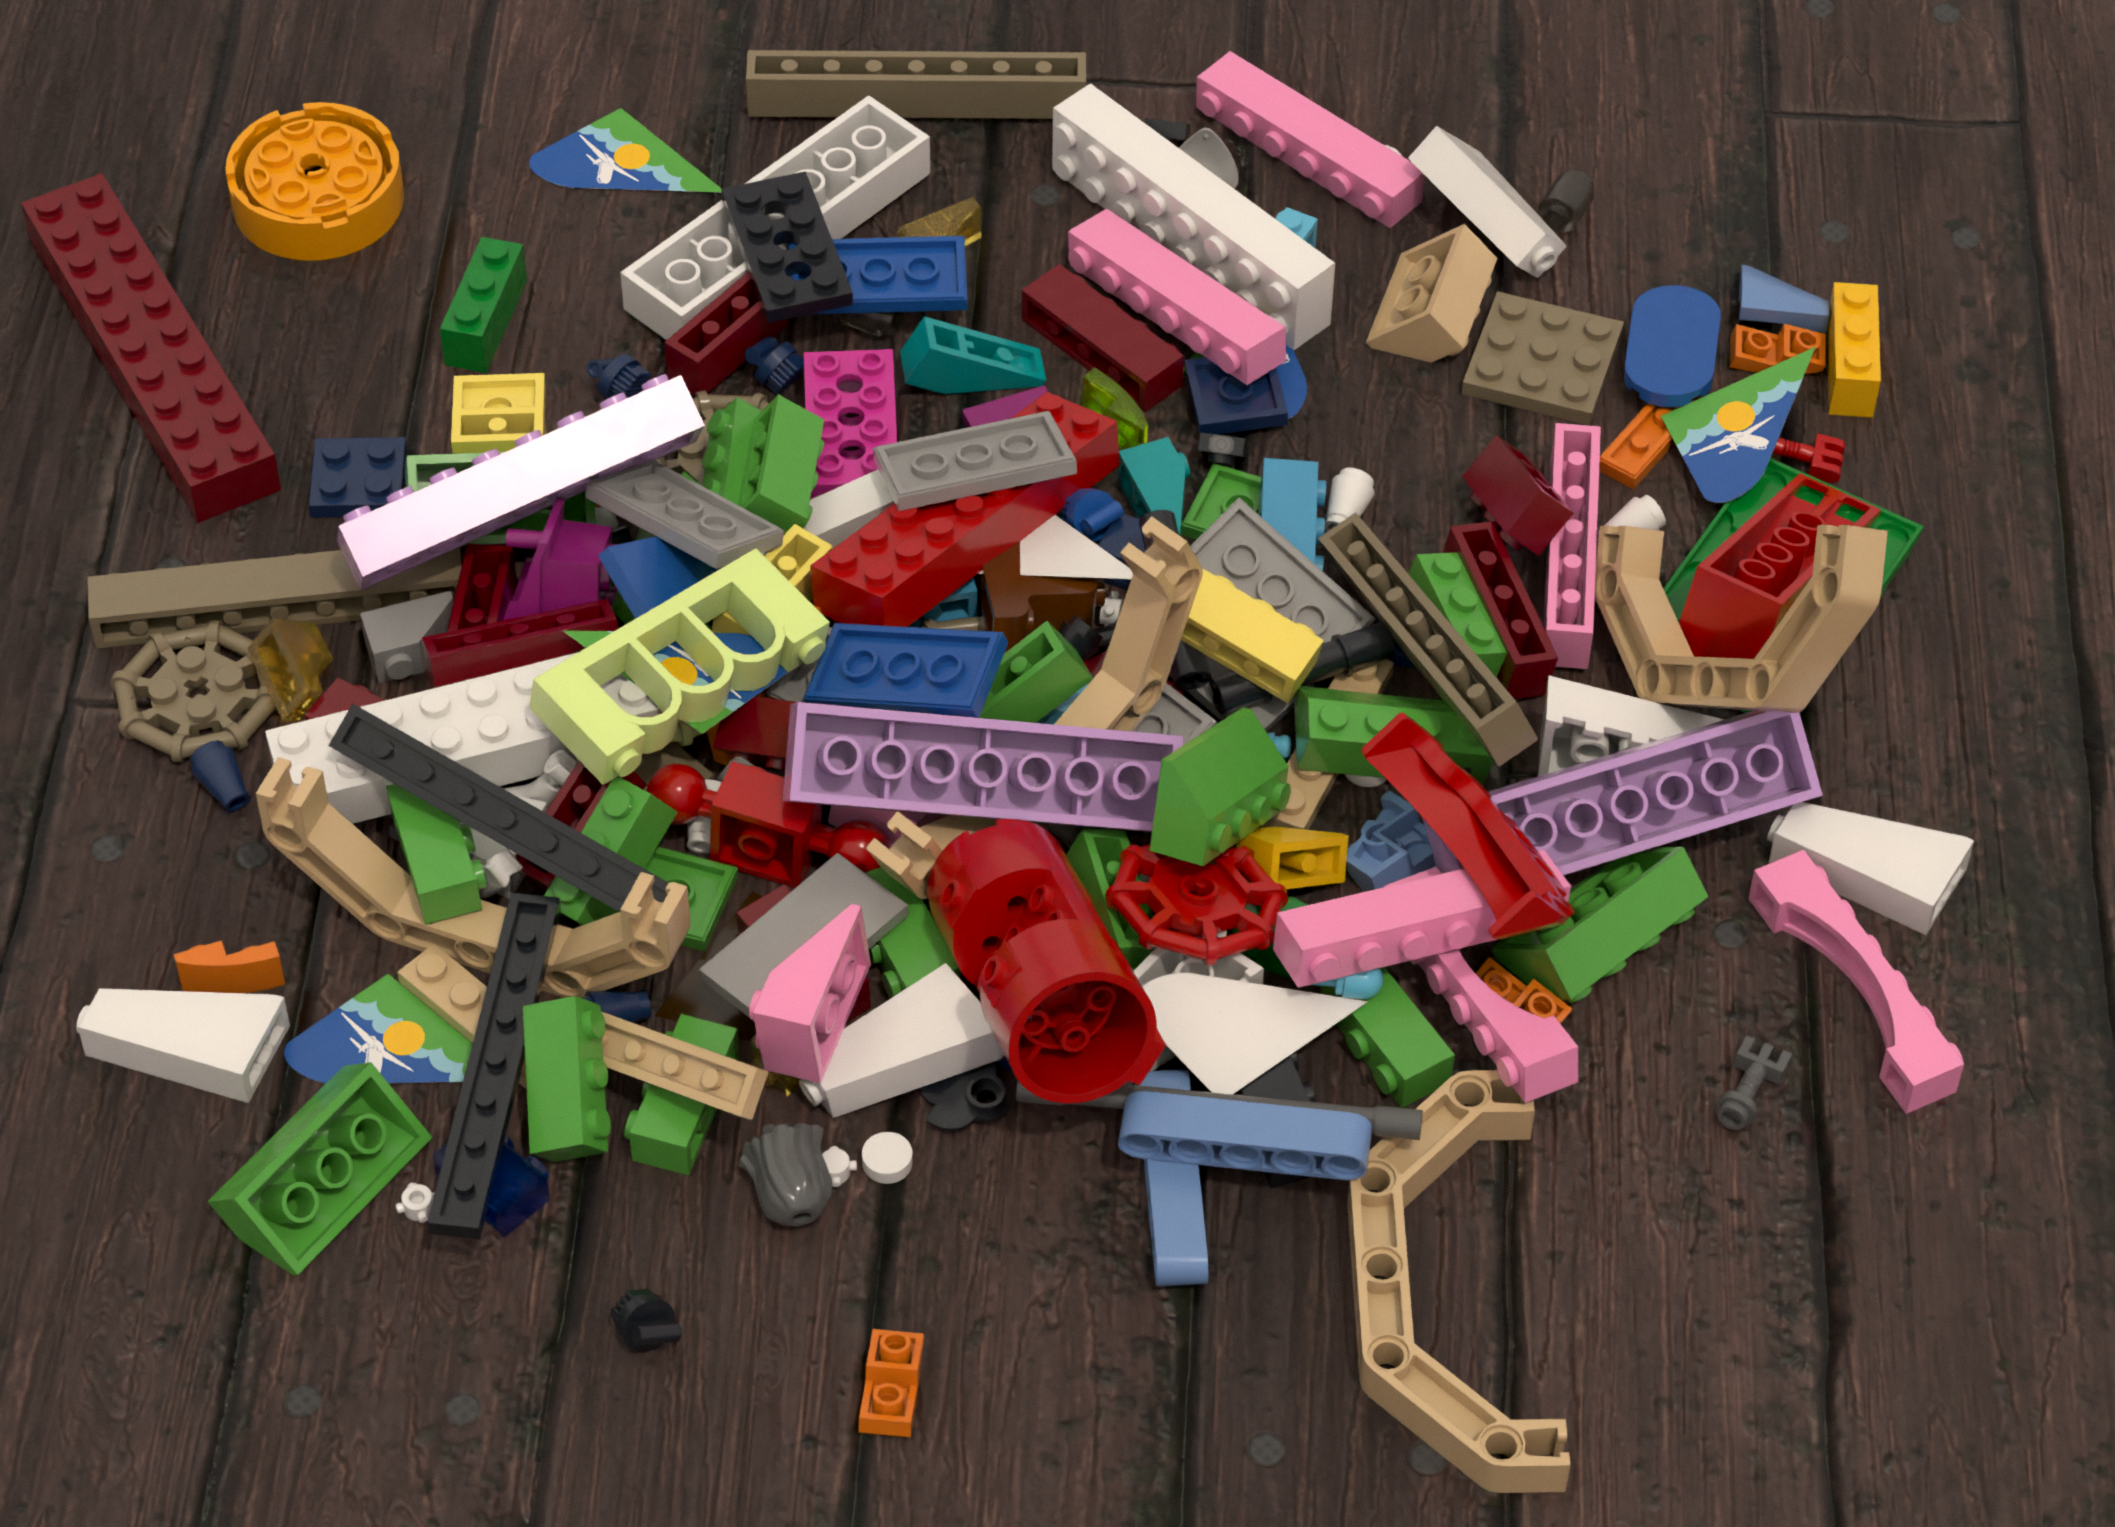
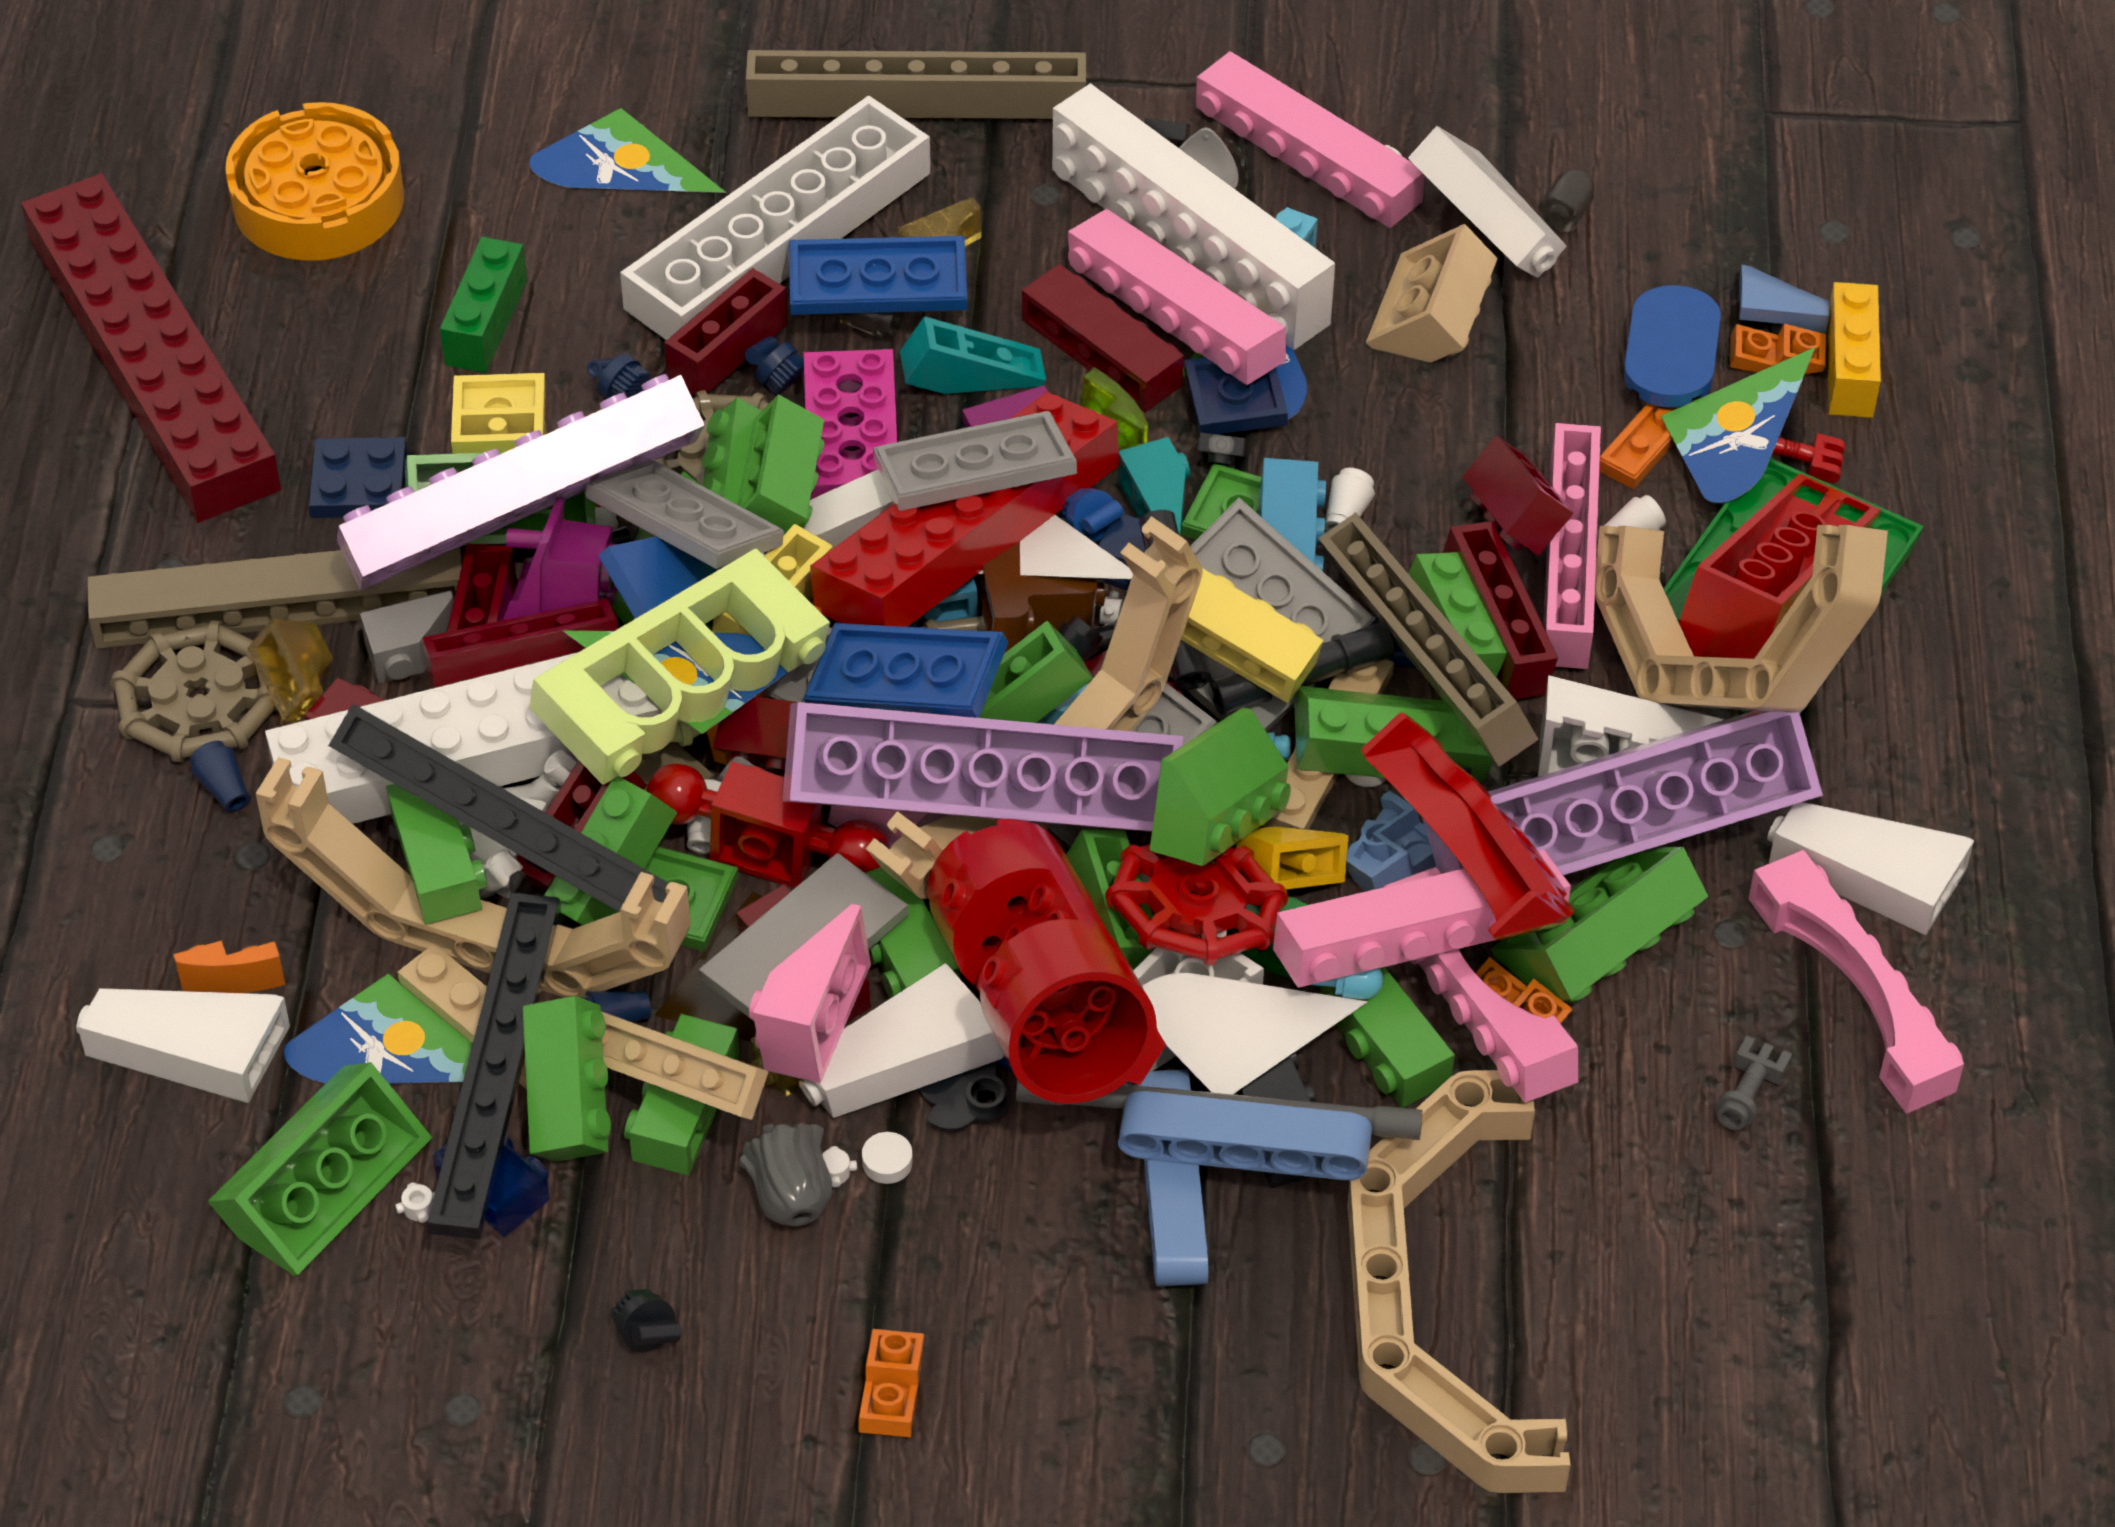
(770, 264): black plate -> none
(1543, 358): dark tan plate -> none

